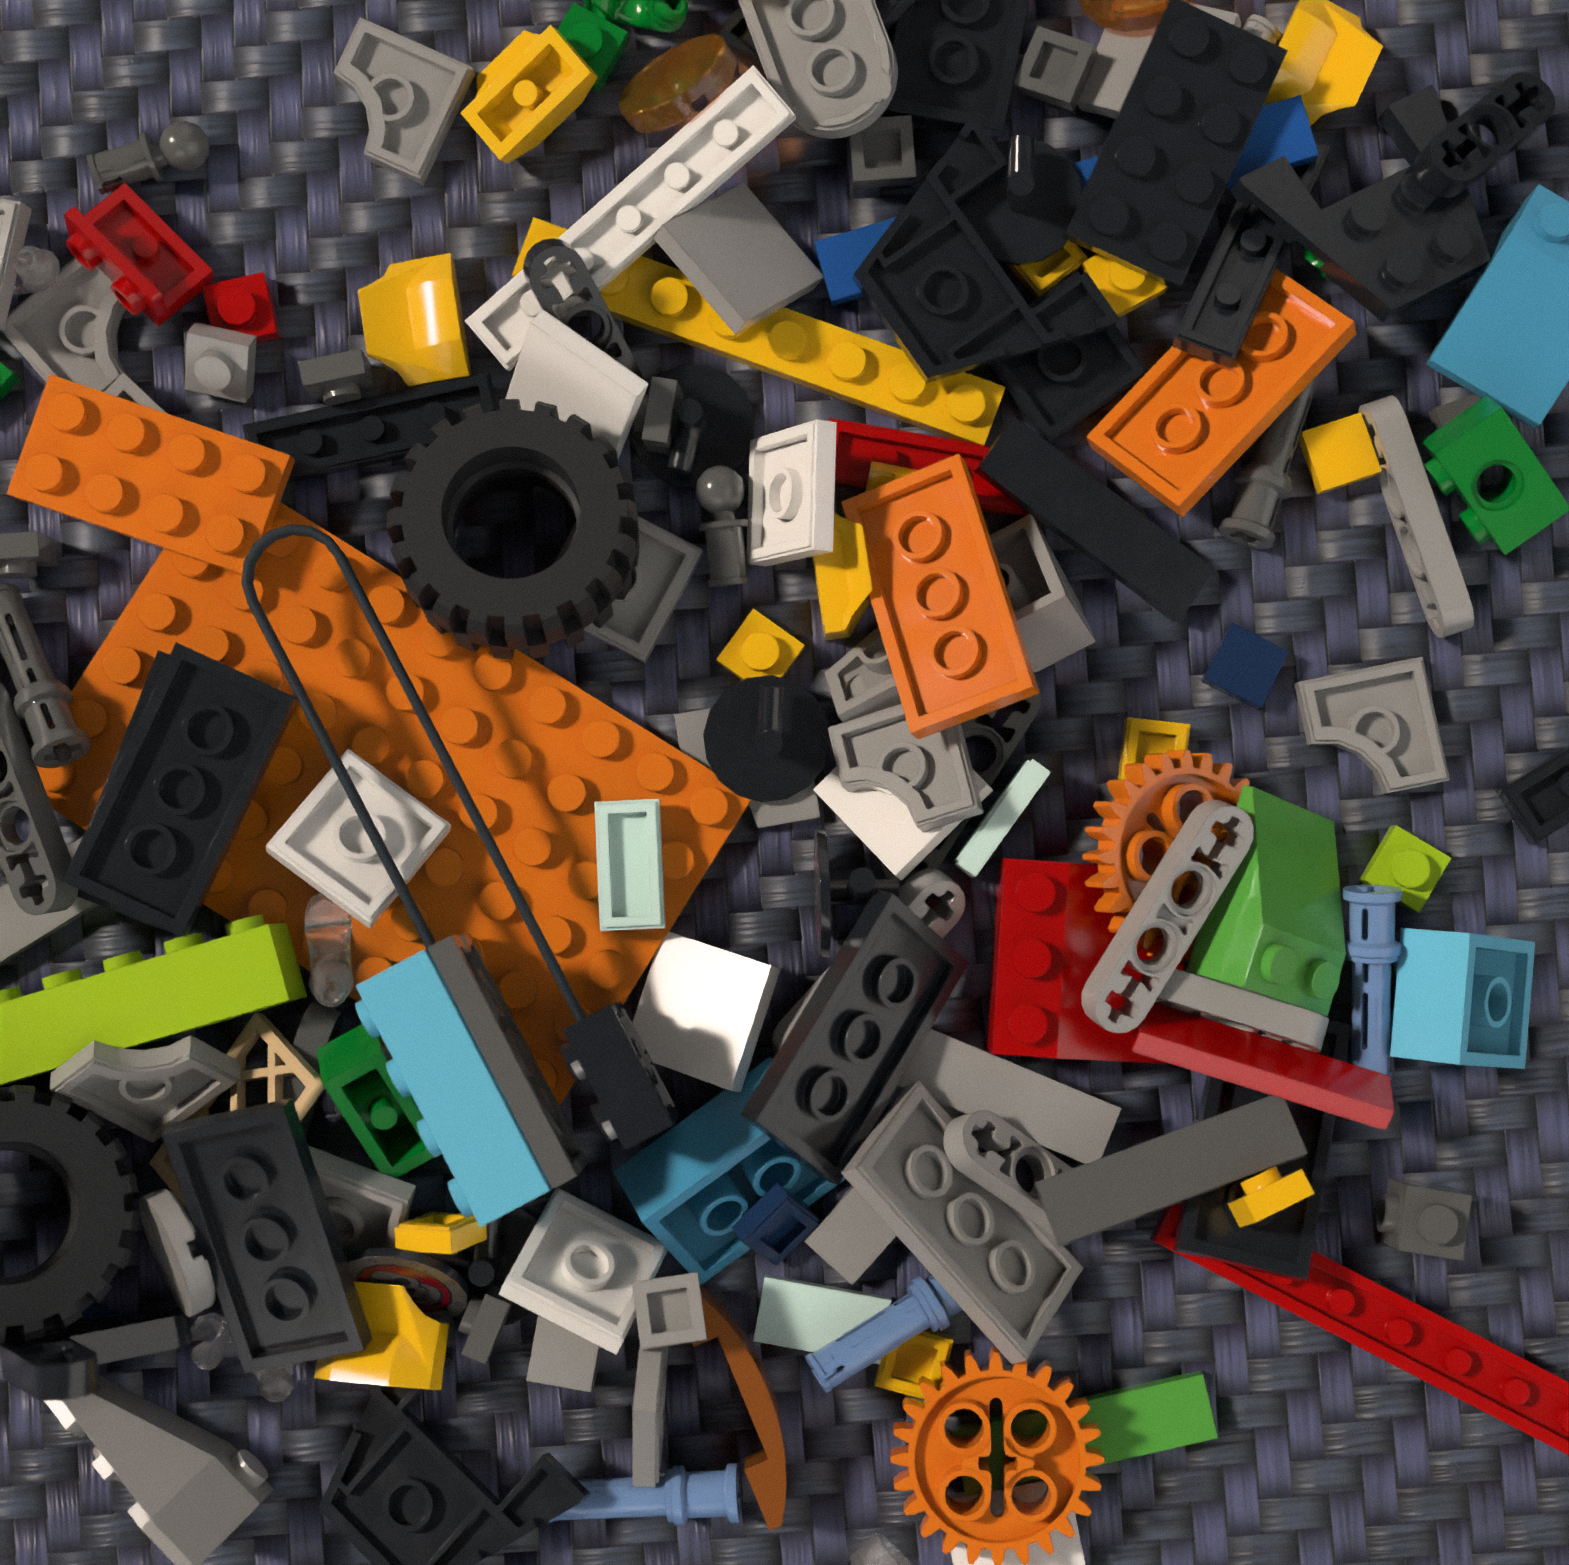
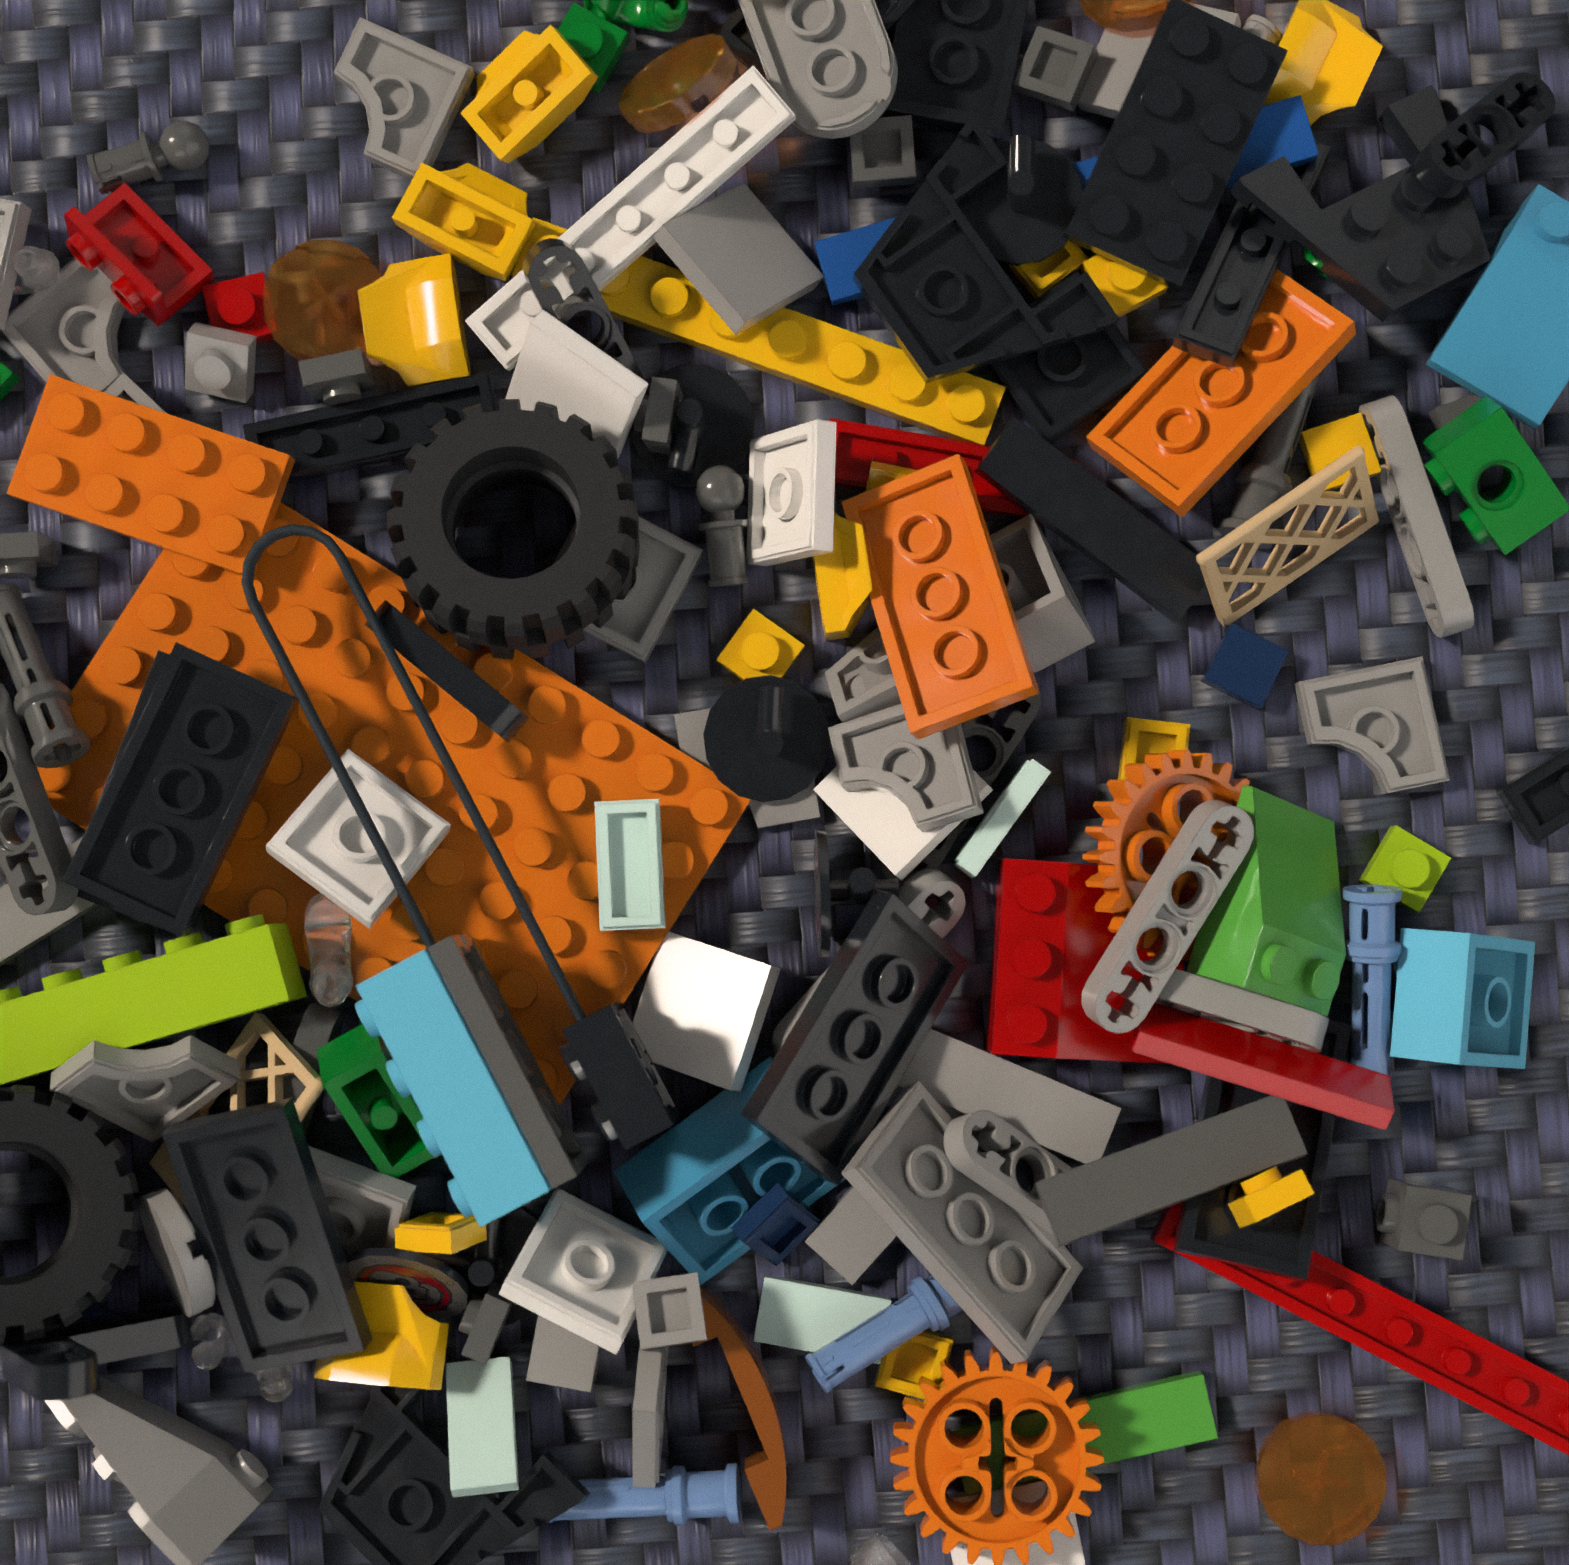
(315, 298): none -> clear orange tile
(450, 673): none -> black beam
(468, 216): none -> yellow slope
(481, 1427): none -> light aqua tile
(1320, 1478): none -> clear orange tile
(1322, 543): none -> tan window

